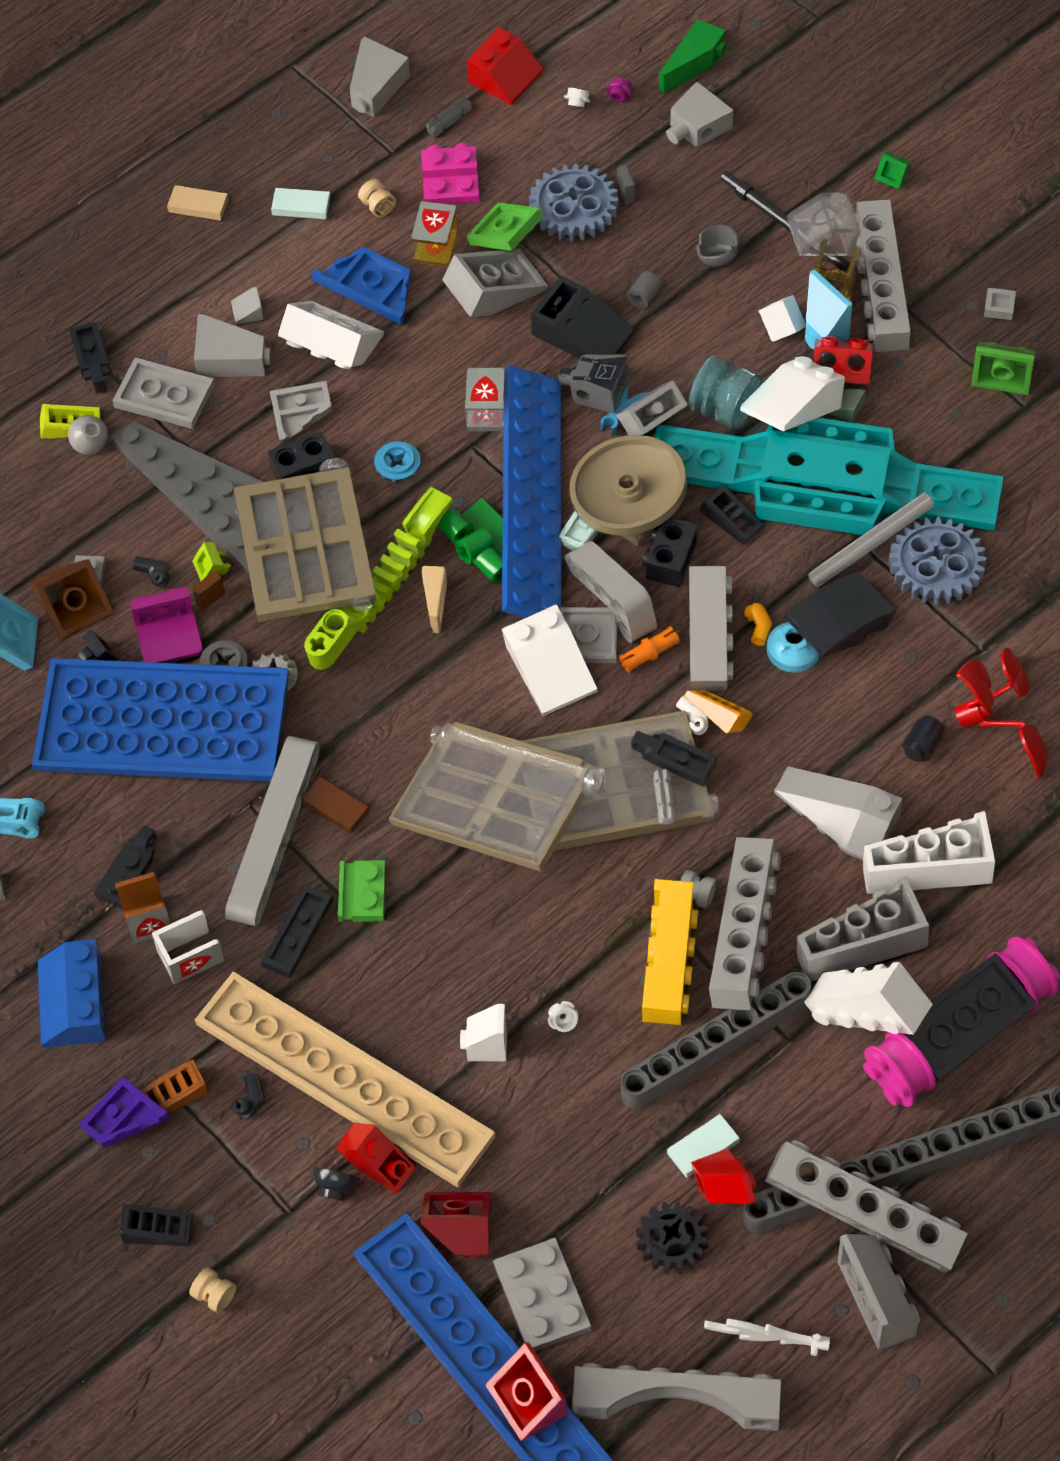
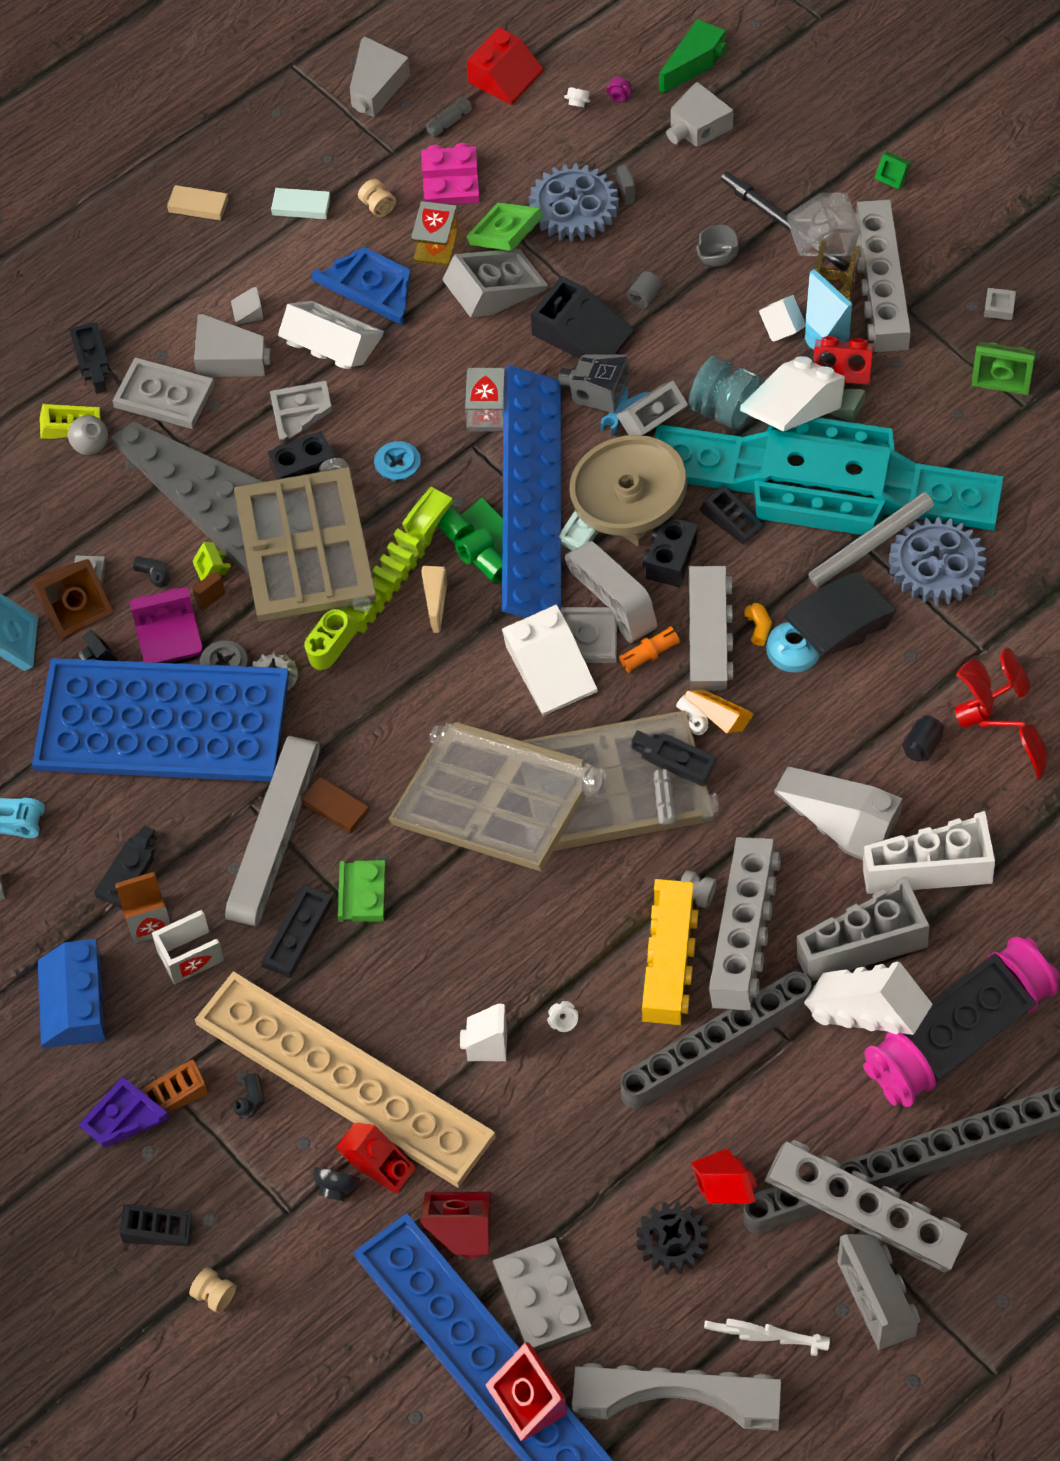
(704, 1141): light aqua tile -> none

